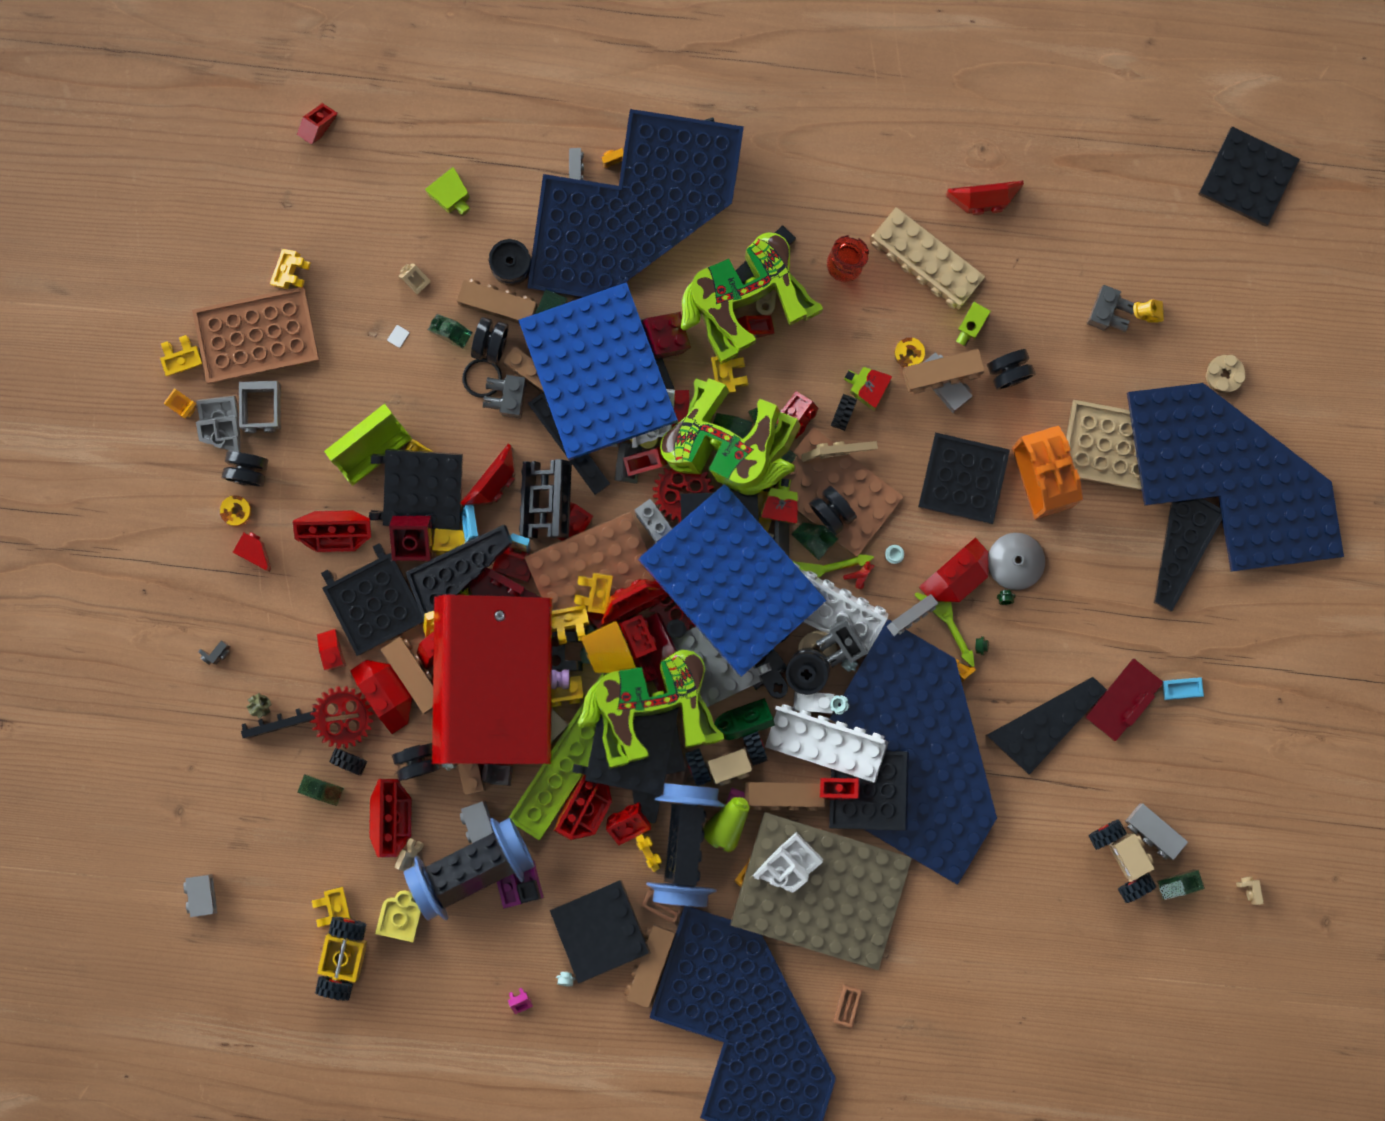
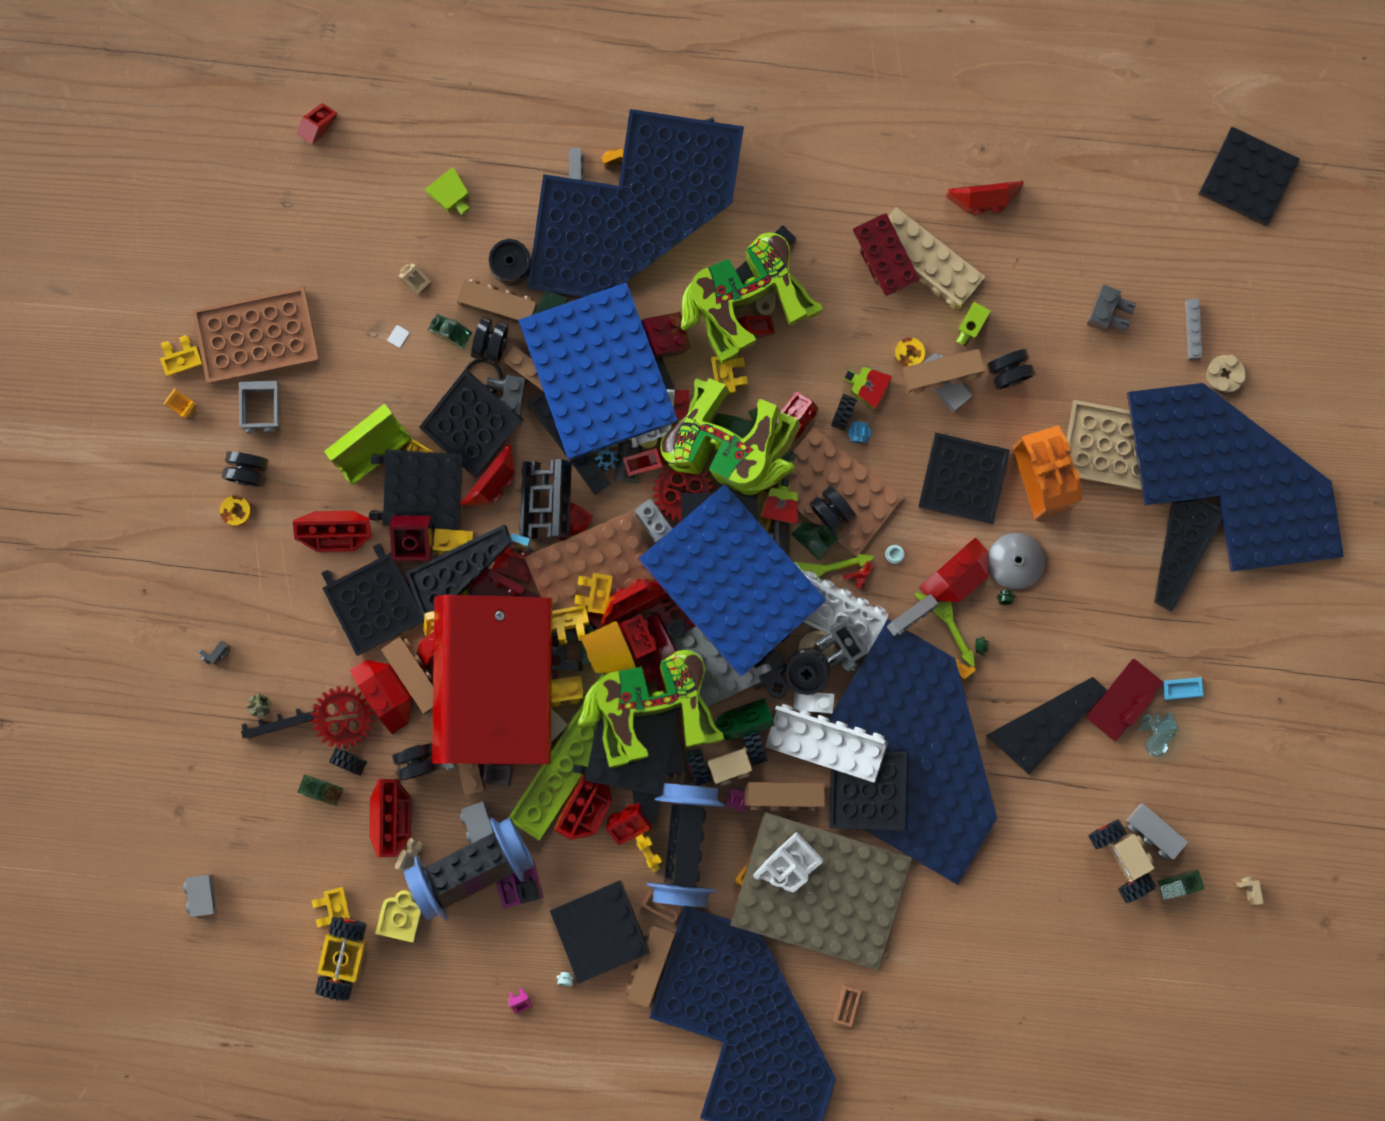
(219, 422): light grey slope -> none
(252, 550): red slope -> none
(285, 269): yellow plate -> none
(330, 650): red slope -> none
(469, 523): medium azure tile -> none
(471, 422): none -> black plate
(560, 679): lavender wheel -> none
(607, 465): none -> dark azure gear
(727, 825): lime cone -> none
(834, 704): light aqua plate -> none
(838, 449): tan wing -> none
(839, 788): red slope -> none
(847, 258): clear red tile -> none
(859, 432): none -> dark azure gear
(885, 255): none -> dark red bracket
(1149, 311): yellow piece -> none
(1163, 730): none -> clear light blue animal
(1193, 329): none -> light grey piece

